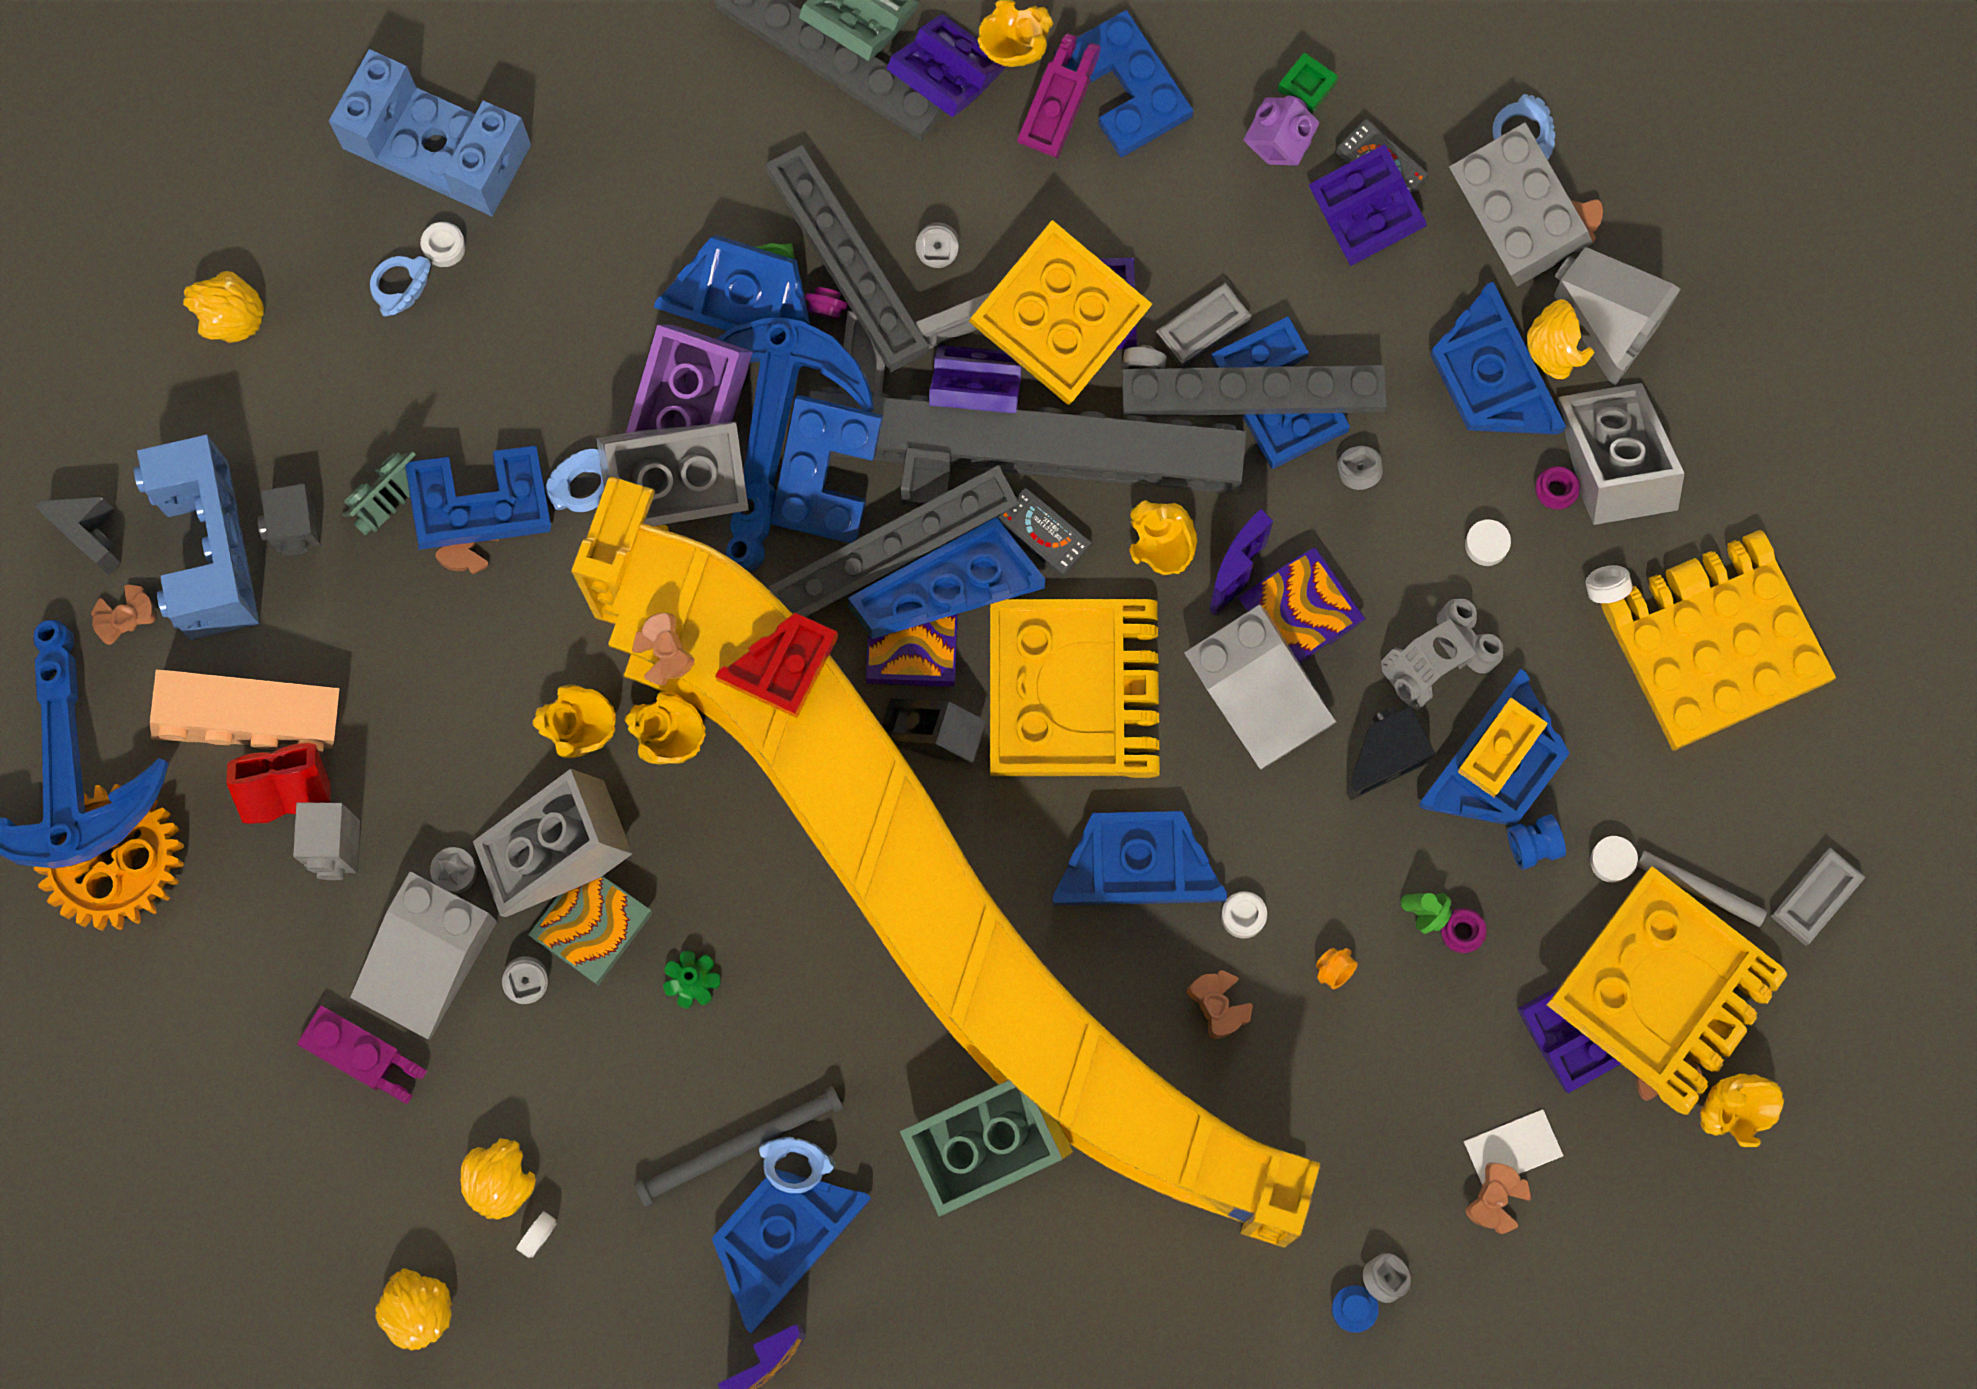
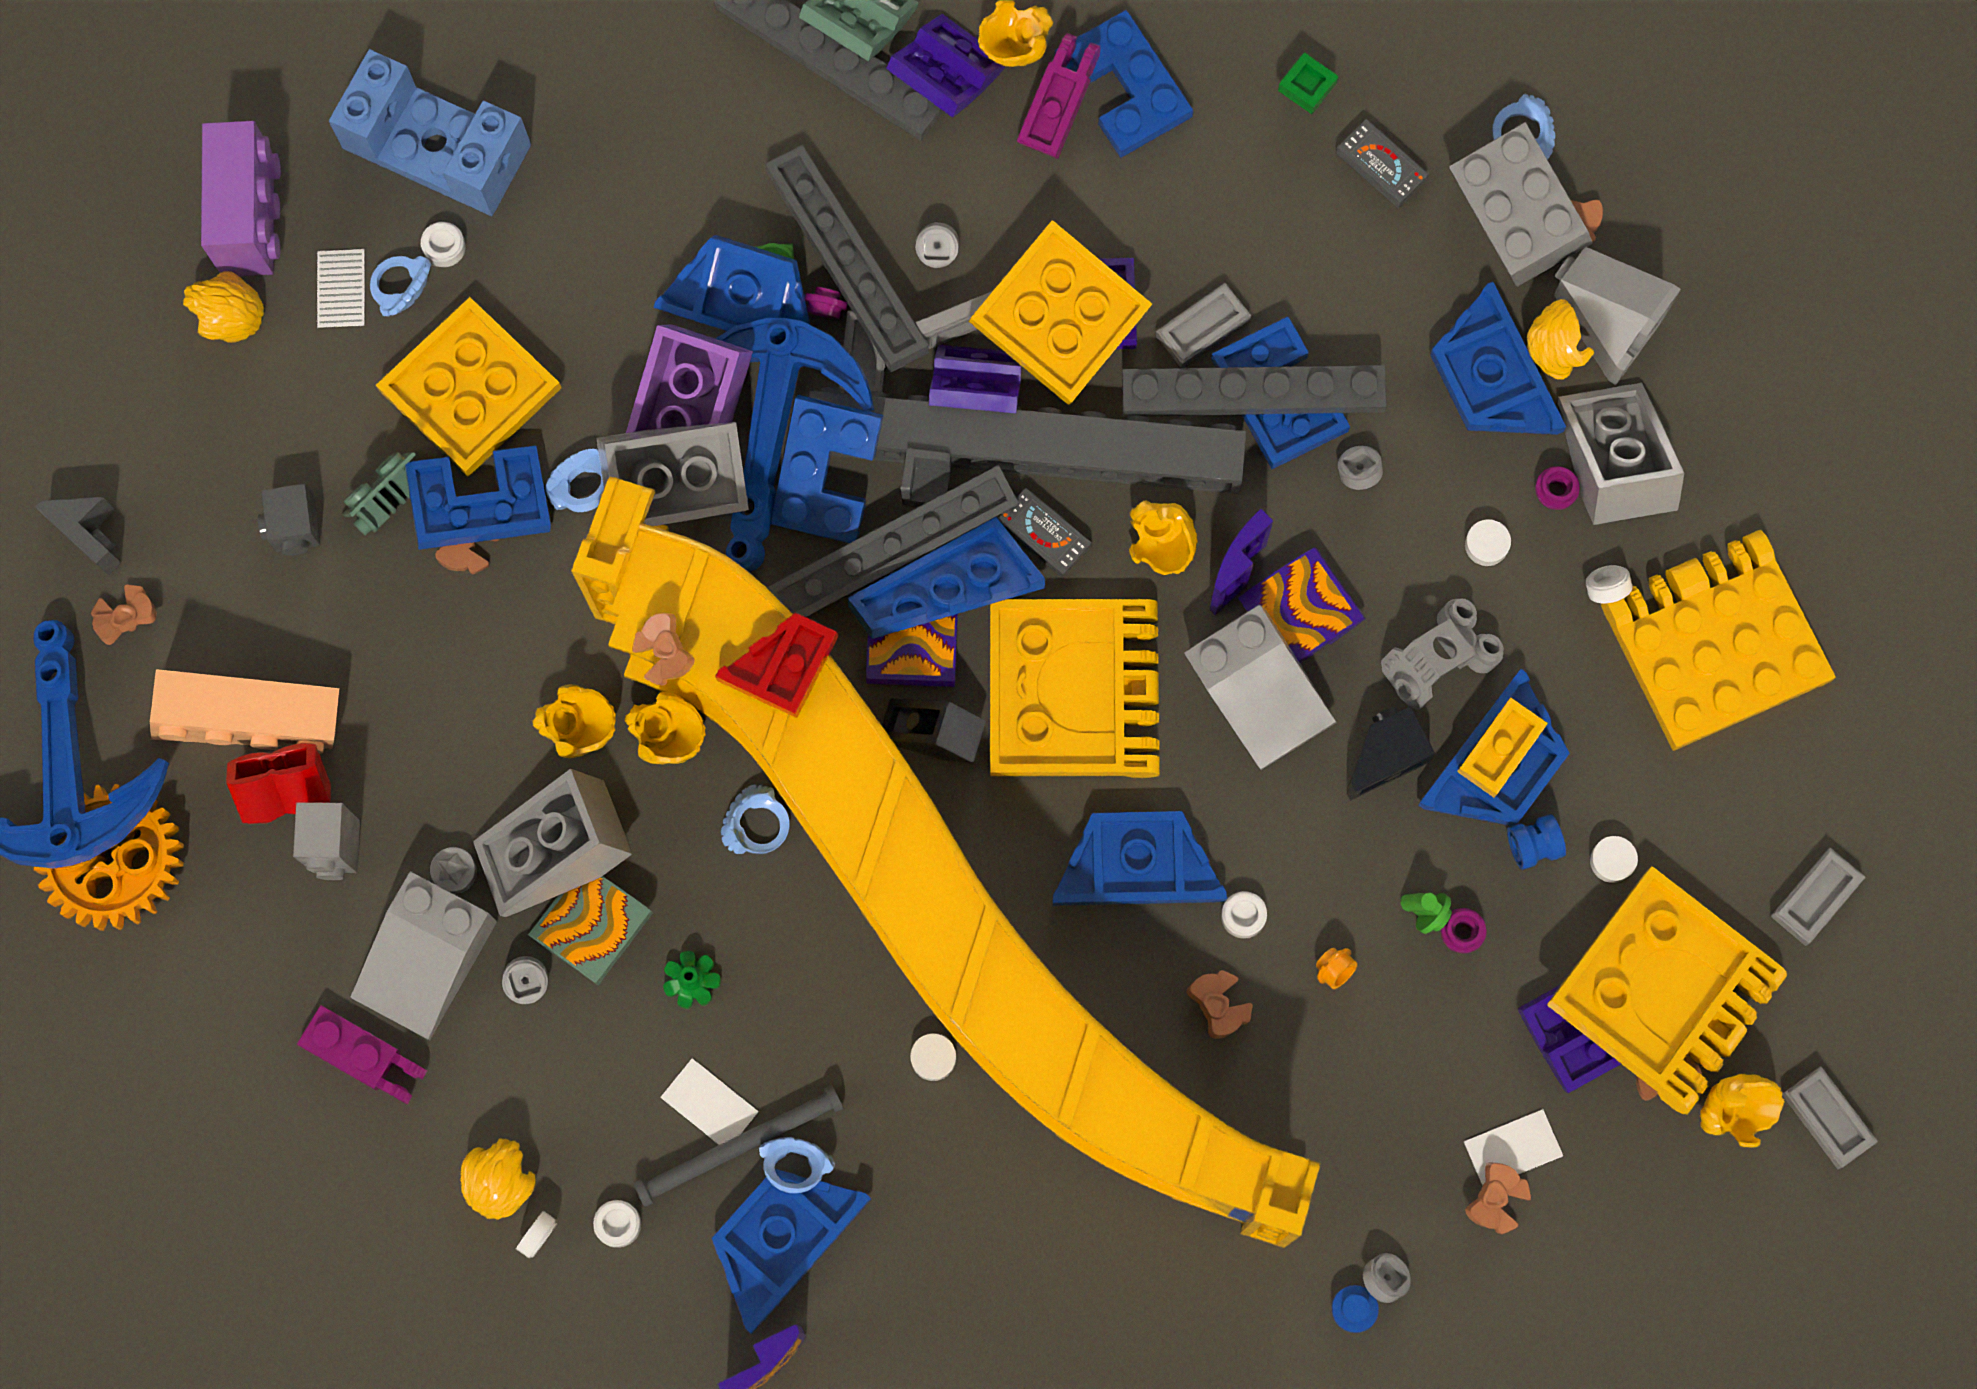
(198, 478): medium blue plate -> none
(239, 198): none -> medium lavender brick
(340, 288): none -> white sticker
(413, 1309): yellow hair -> none
(468, 386): none -> yellow plate
(617, 1223): none -> white tile
(709, 1103): none -> white sticker
(754, 798): none -> light blue piece
(933, 1057): none -> white tile
(983, 1146): sand green brick -> none
(1143, 358): light grey tile -> none
(1281, 130): medium lavender brick -> none
(1367, 205): dark purple slope -> none
(1704, 889): light grey bar -> none
(1829, 1118): none -> light grey tile

